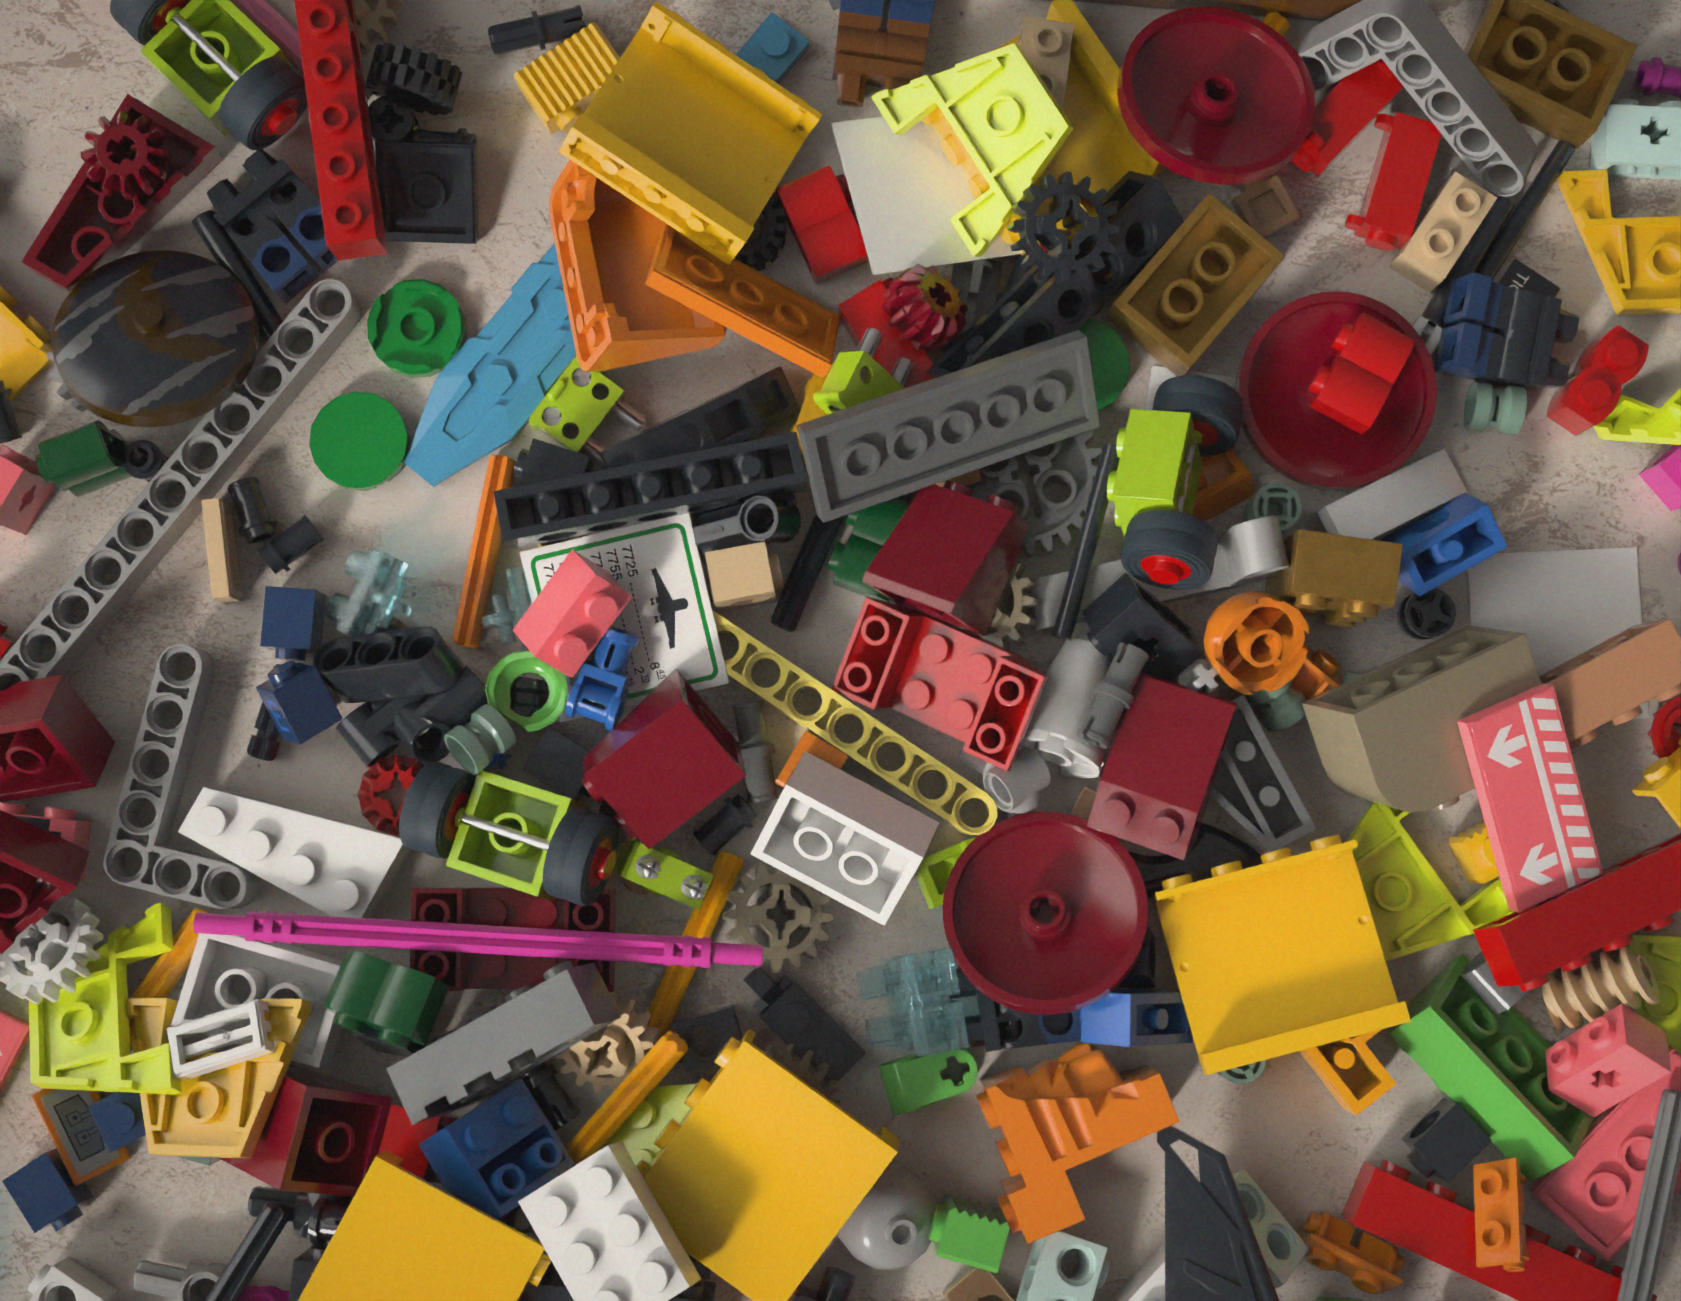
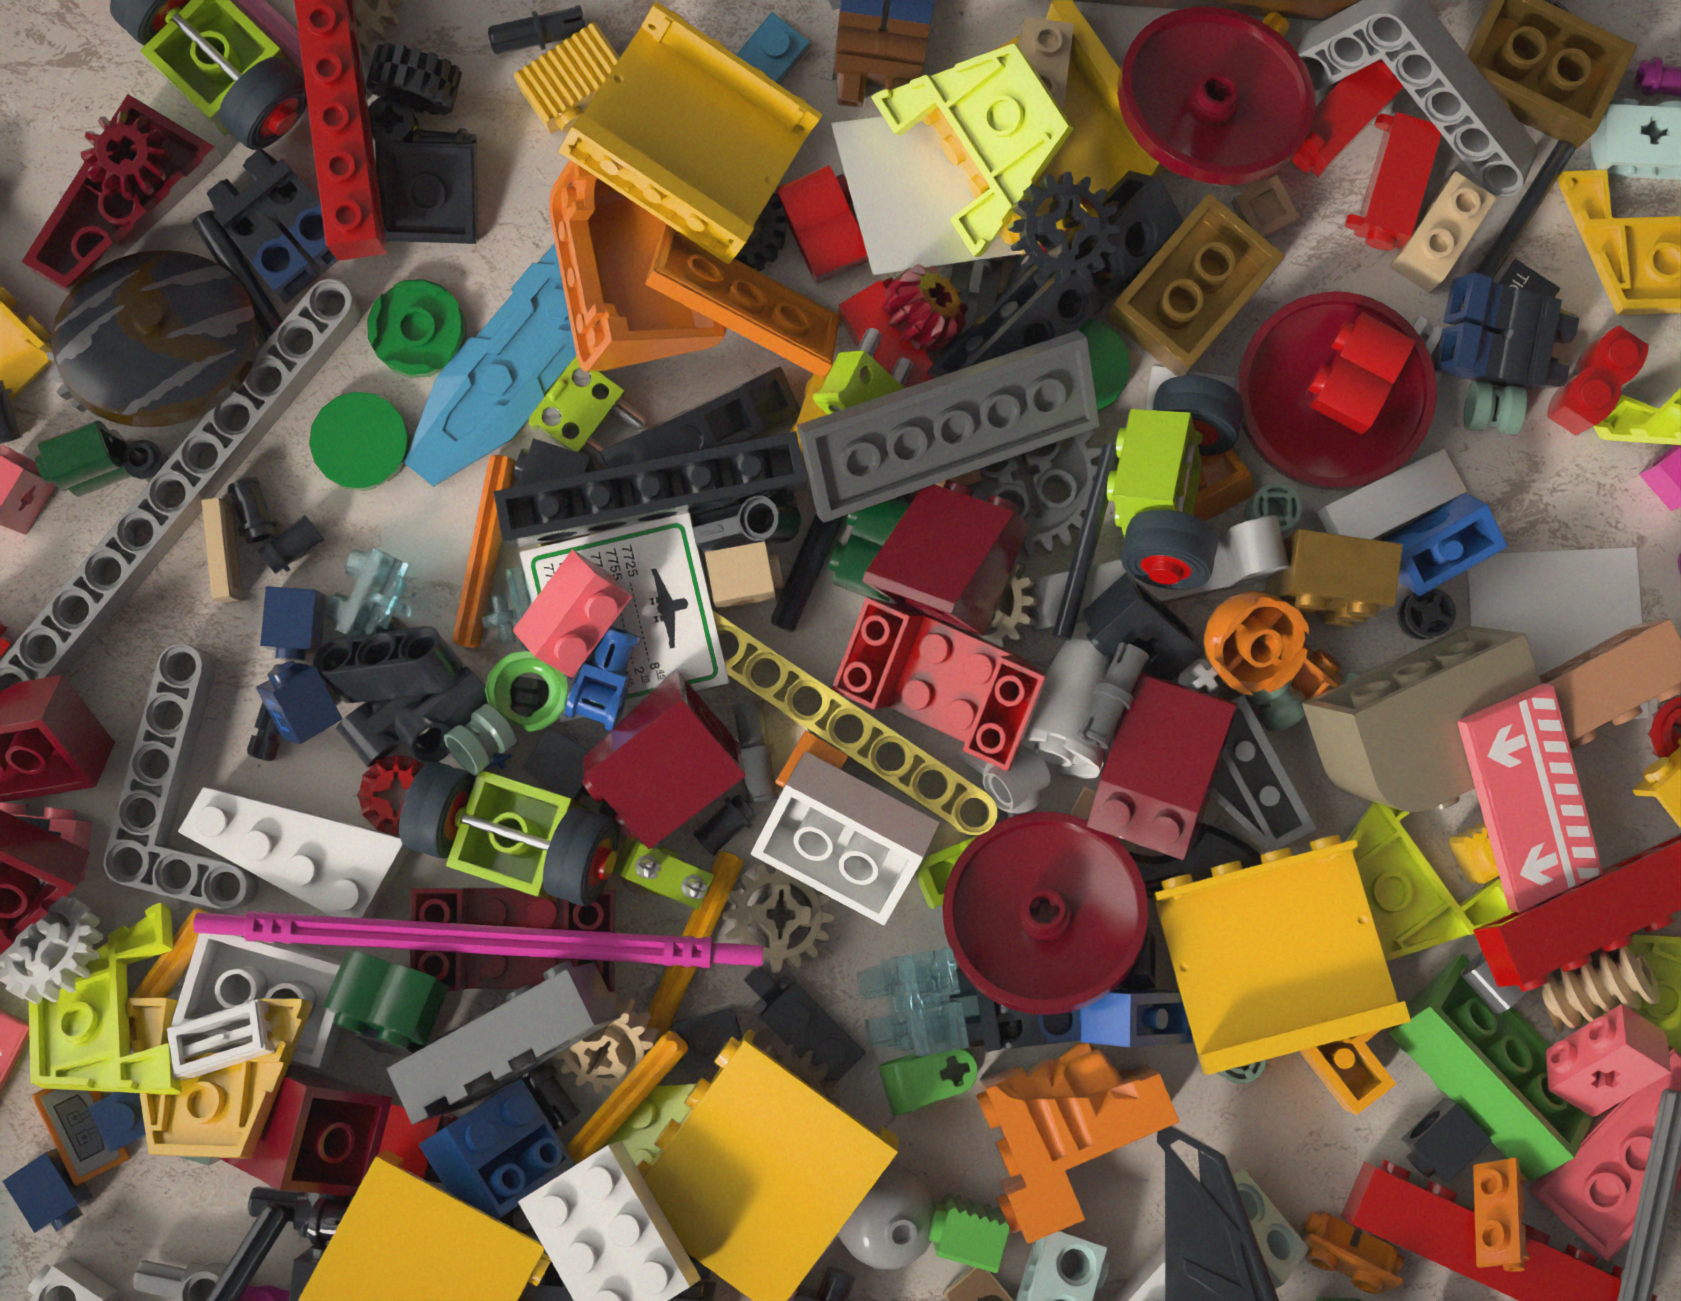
(1469, 258): black piece -> none

